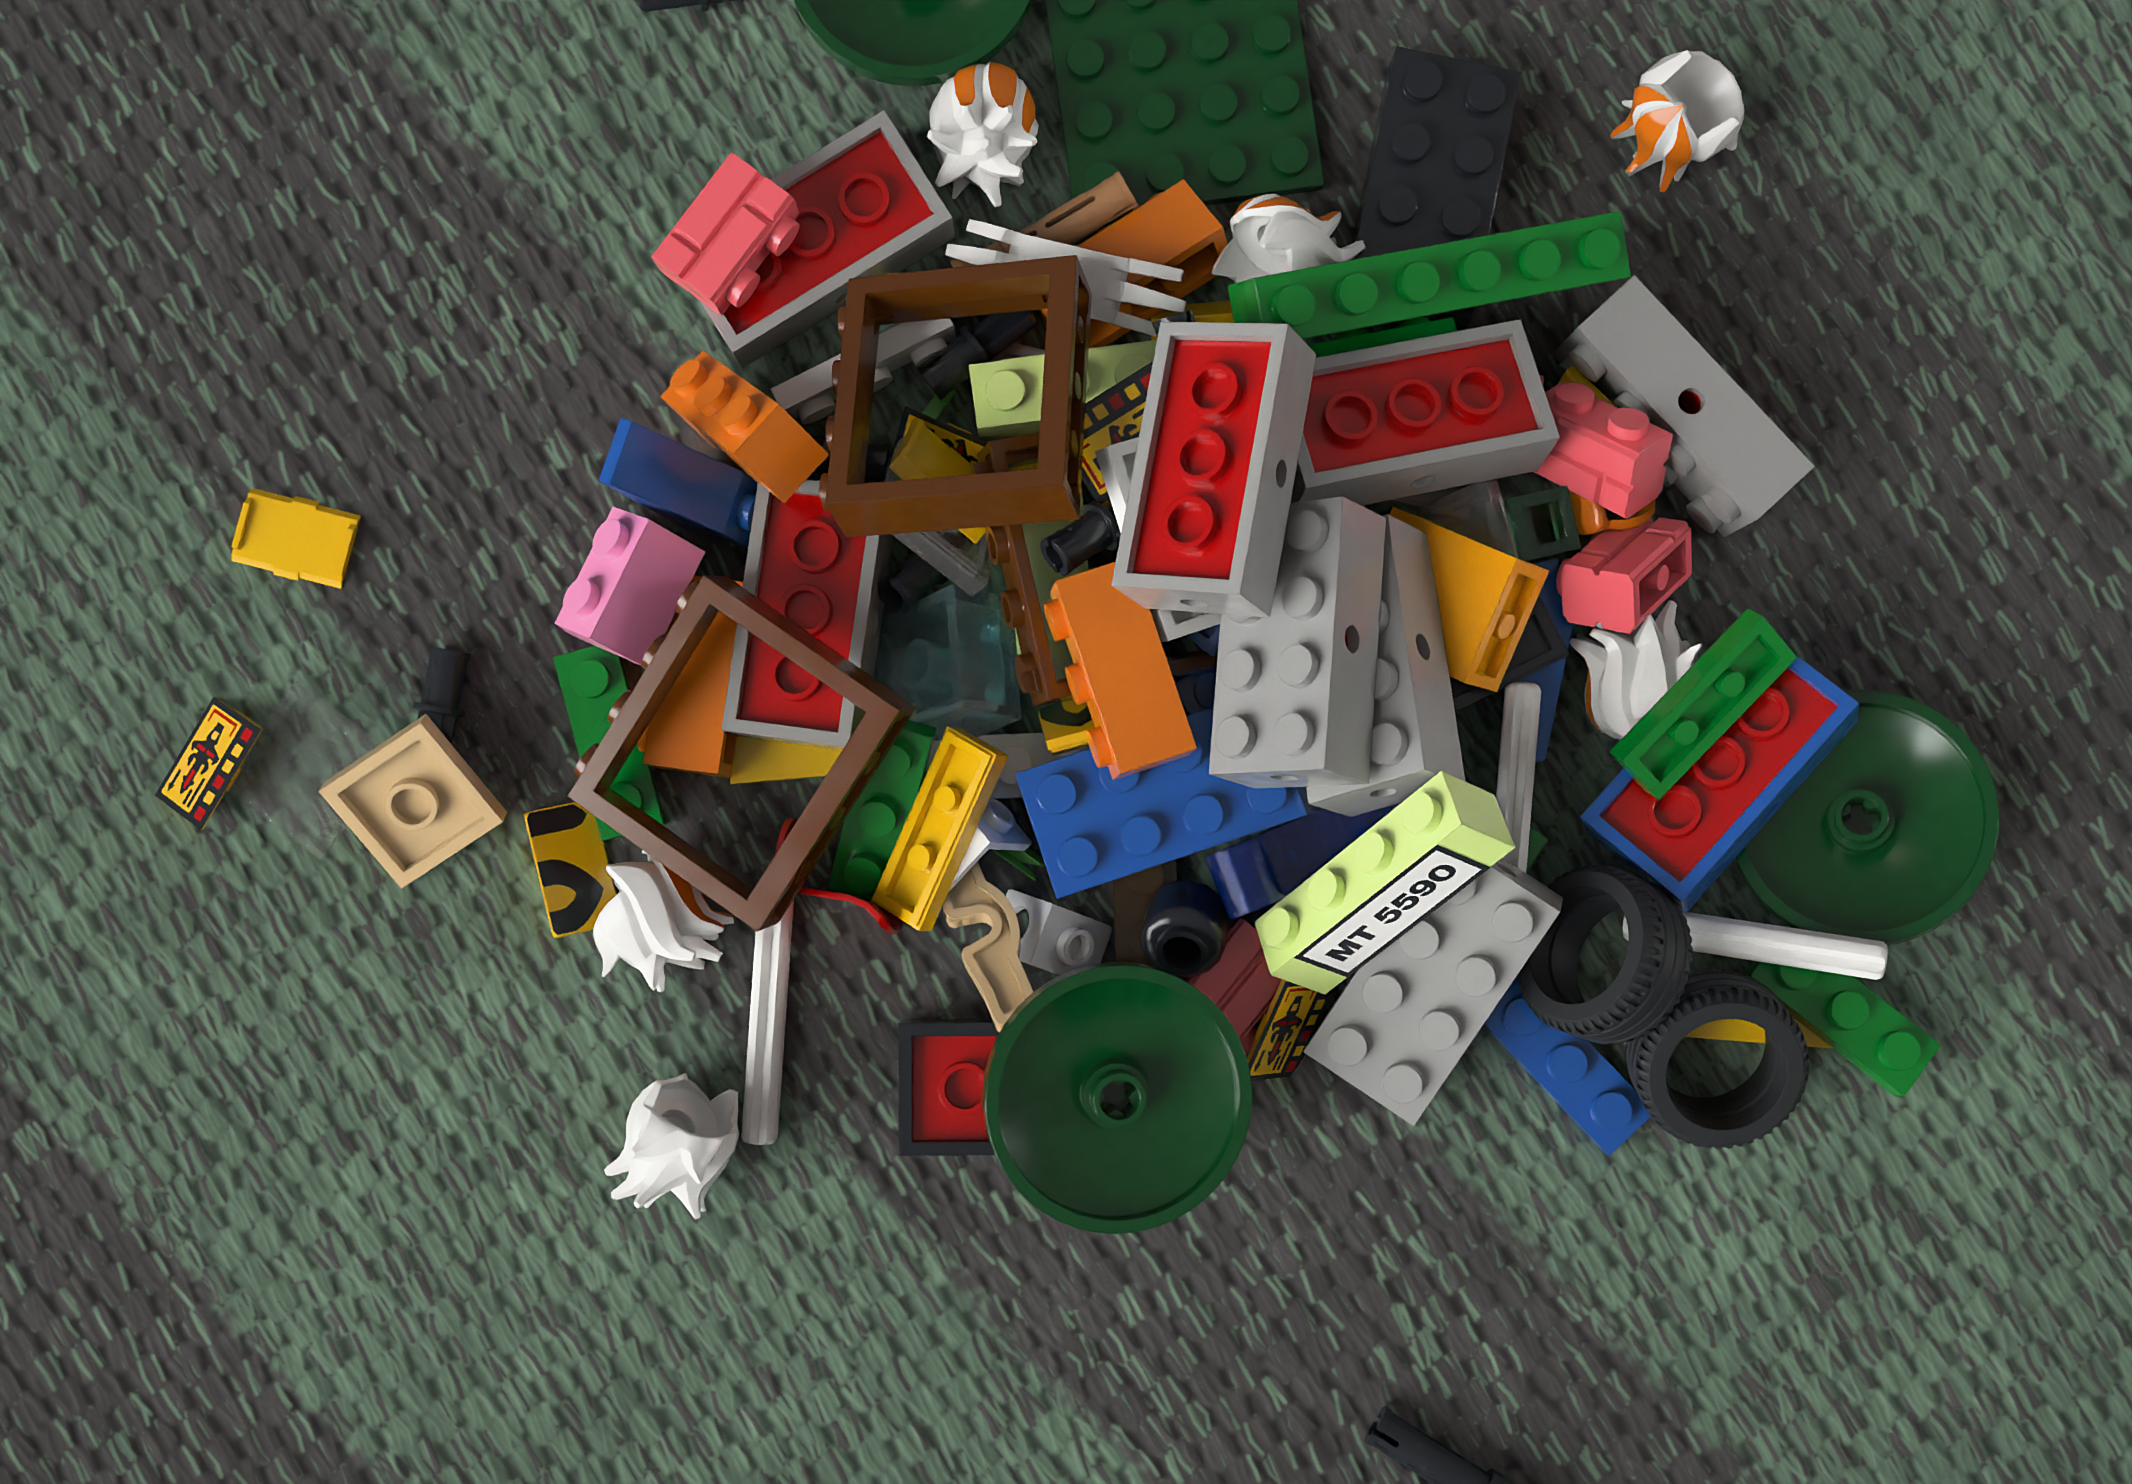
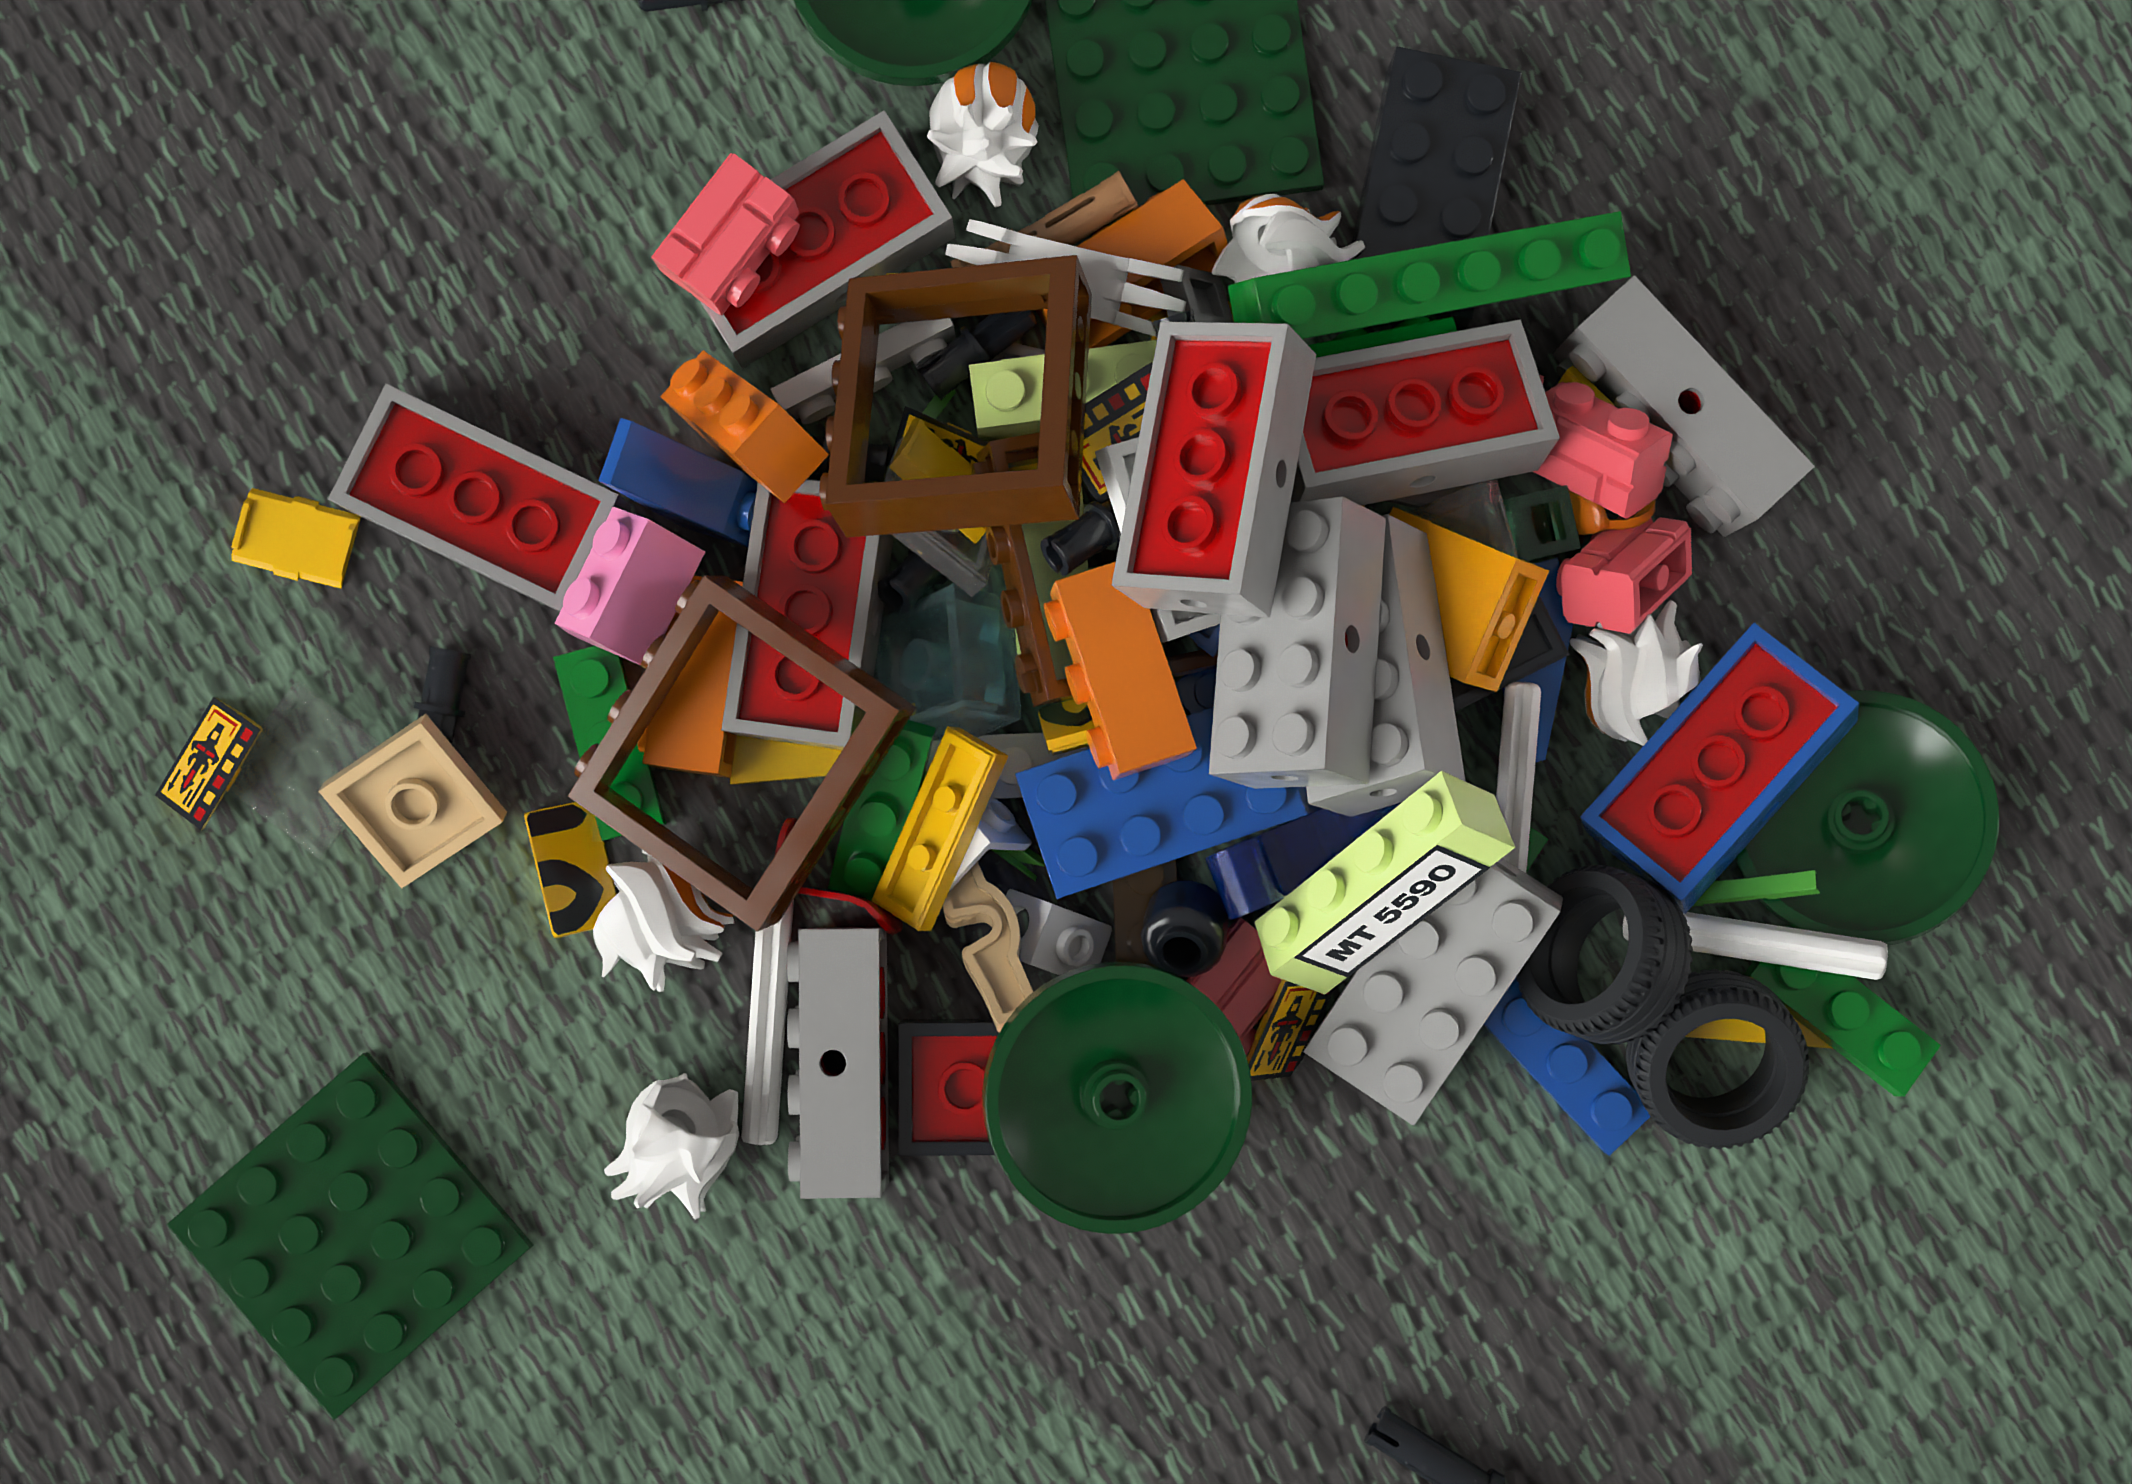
(350, 1235): none -> dark green plate
(473, 497): none -> red brick
(840, 1109): none -> light grey brick
(1203, 294): none -> dark grey plate
(1682, 113): white hair -> none
(1703, 703): green plate -> none
(1760, 887): none -> bright green piece

